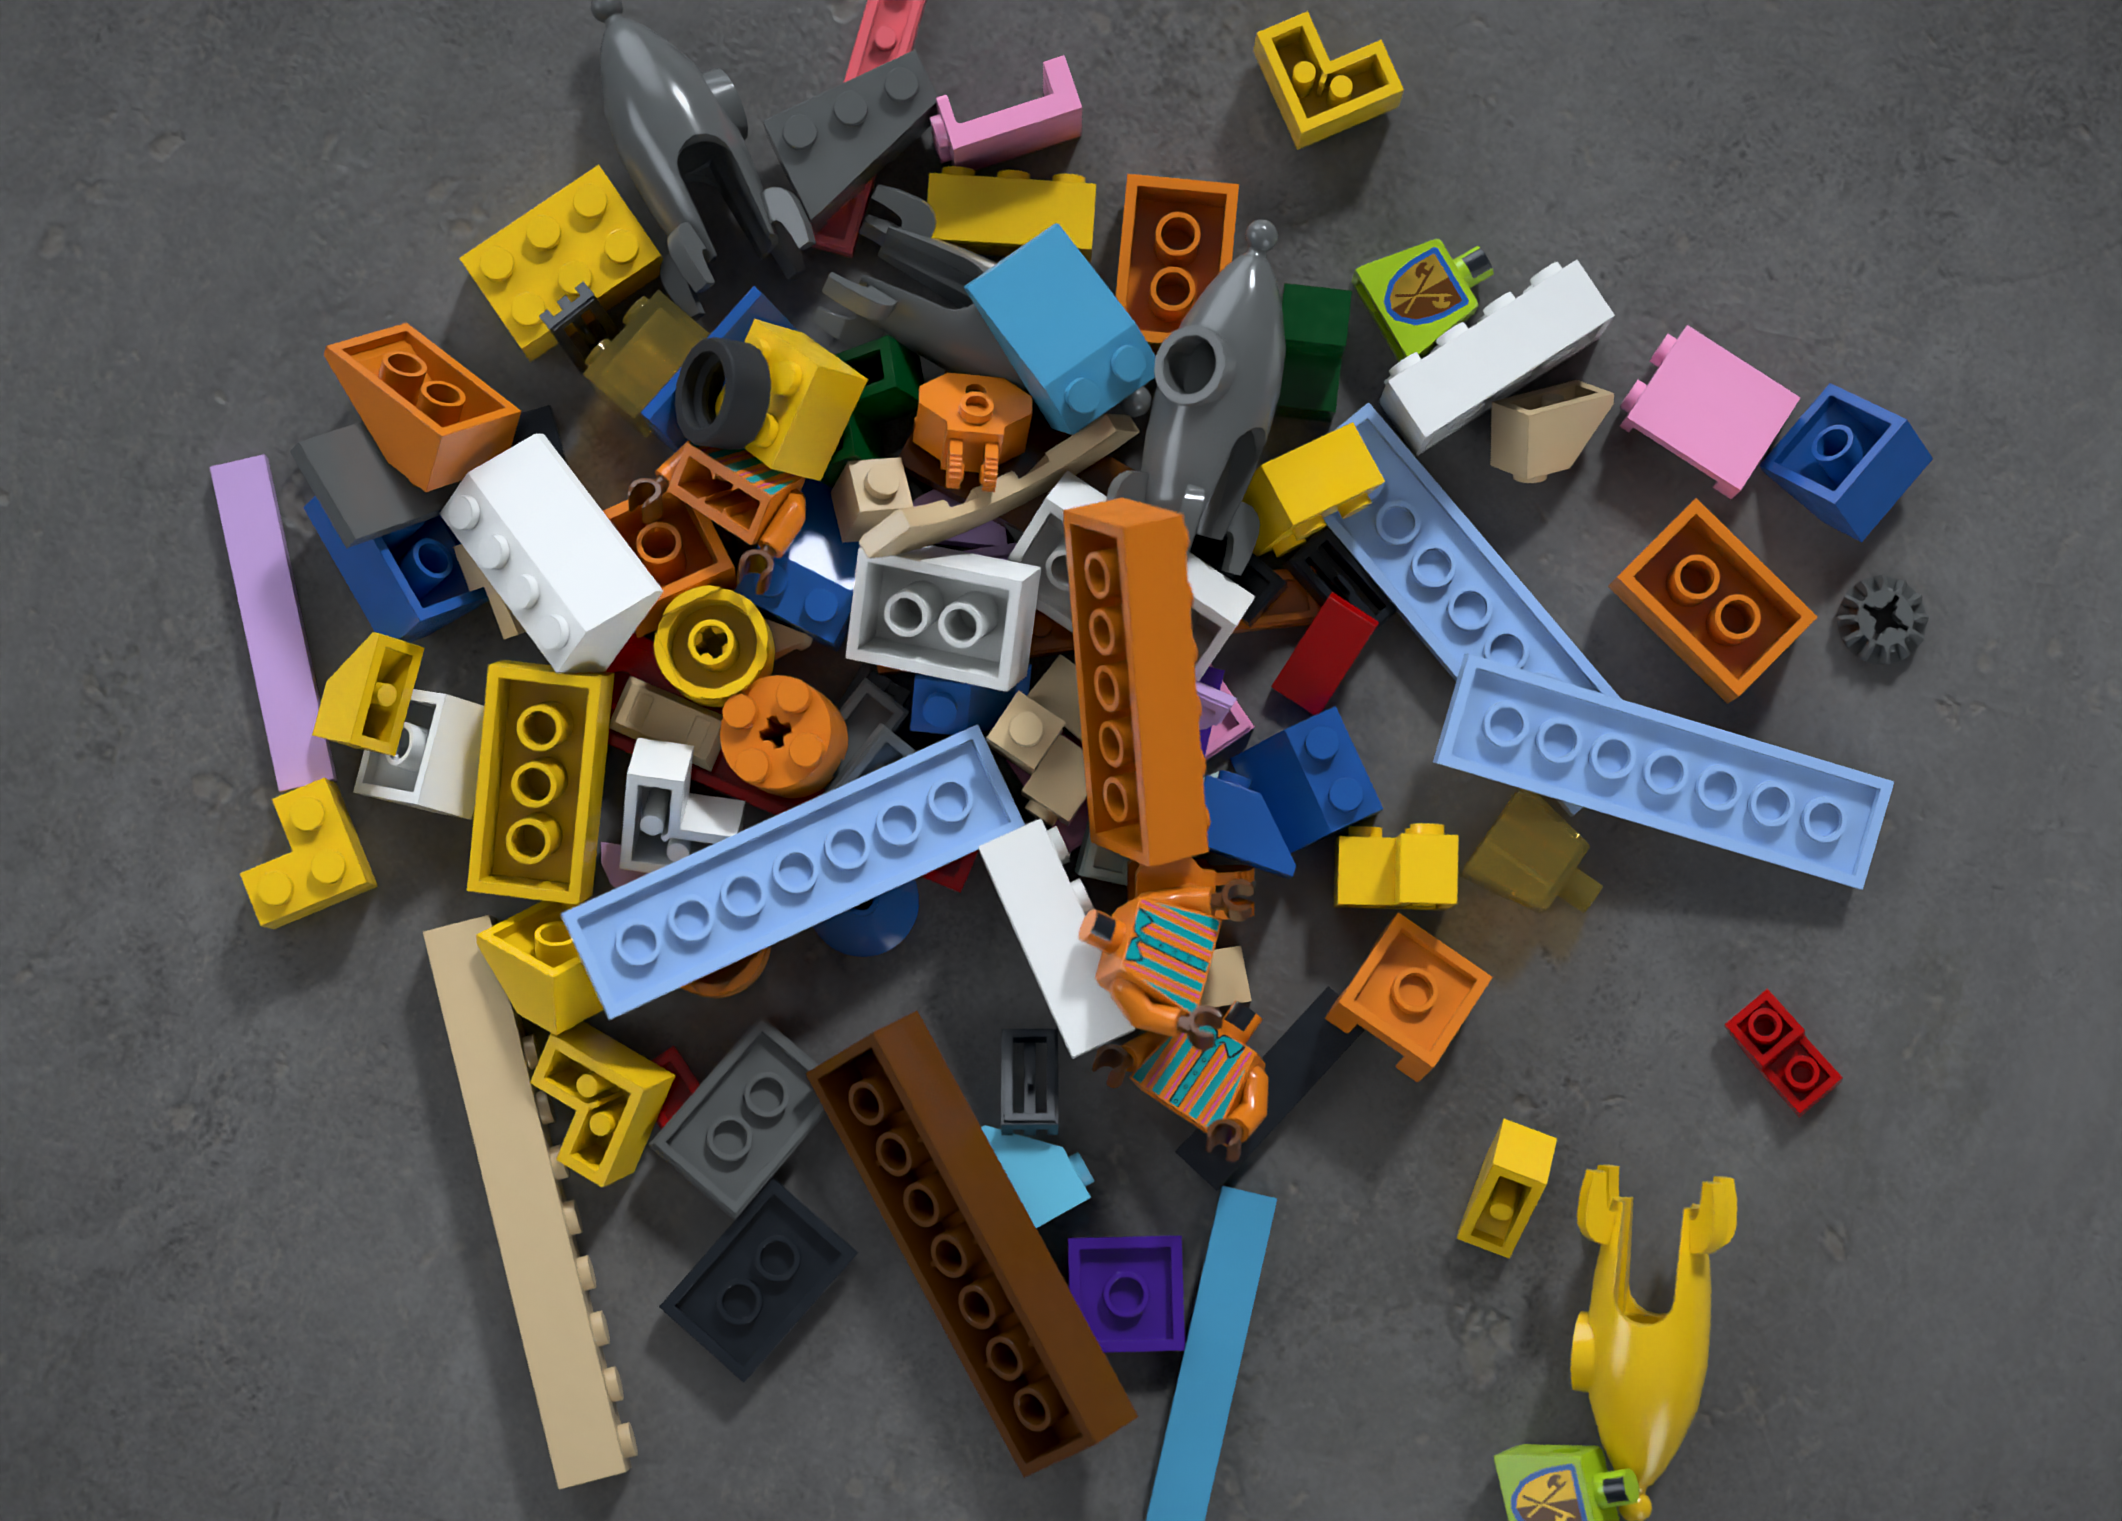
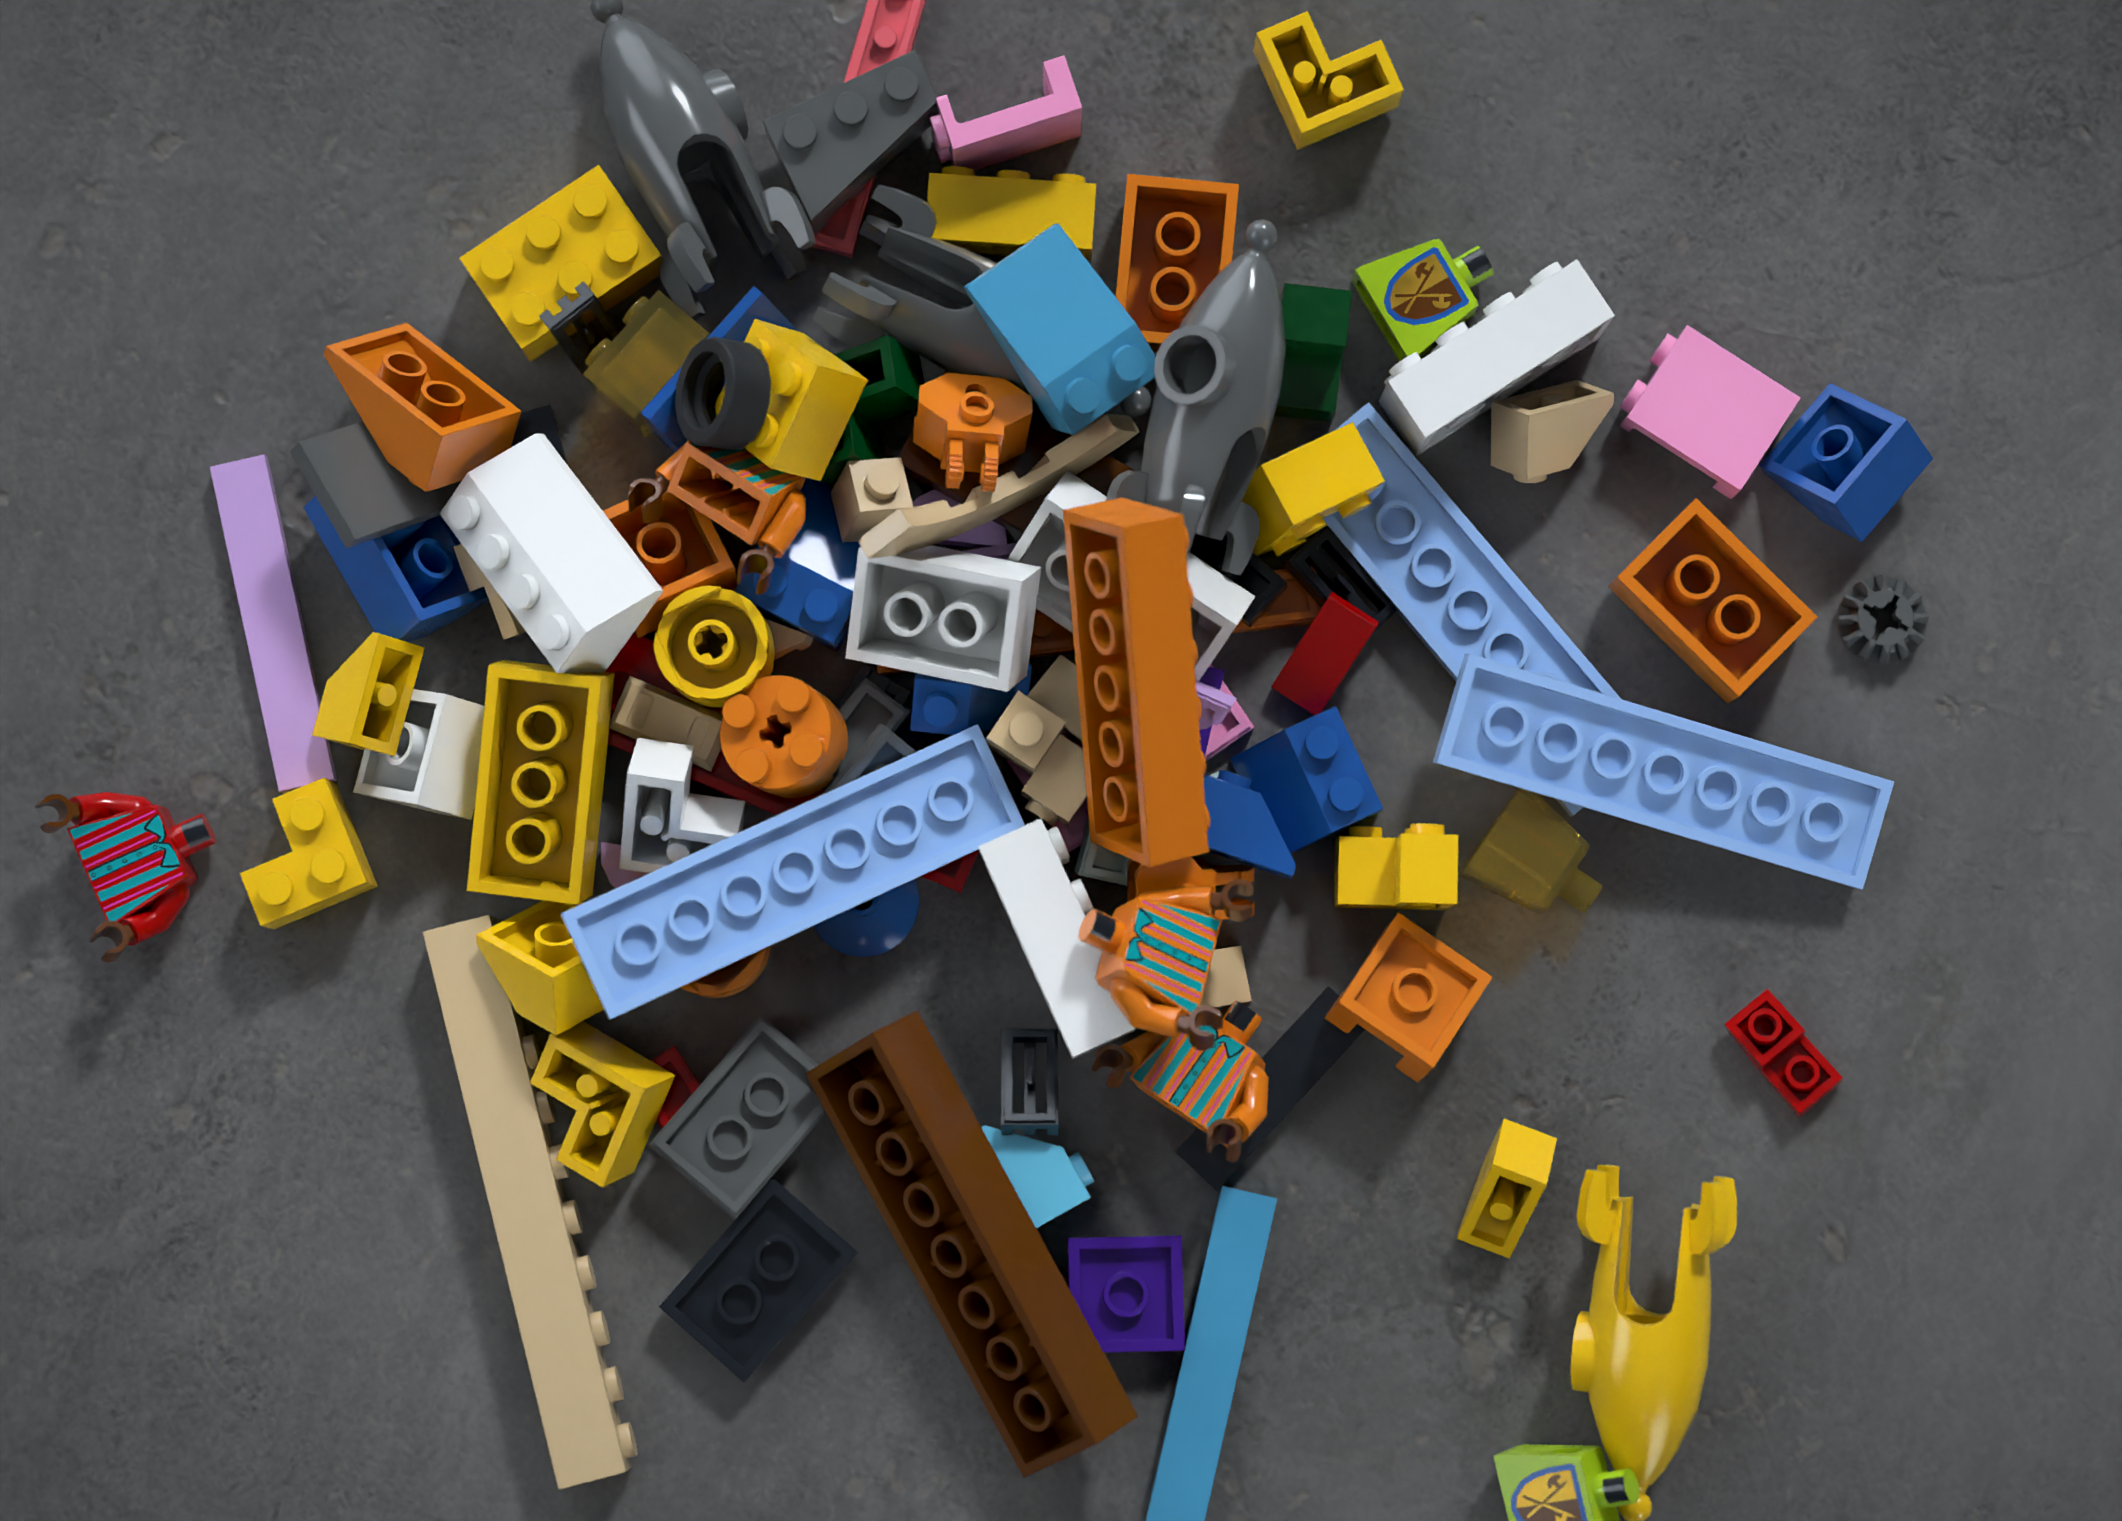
(132, 861): none -> torso

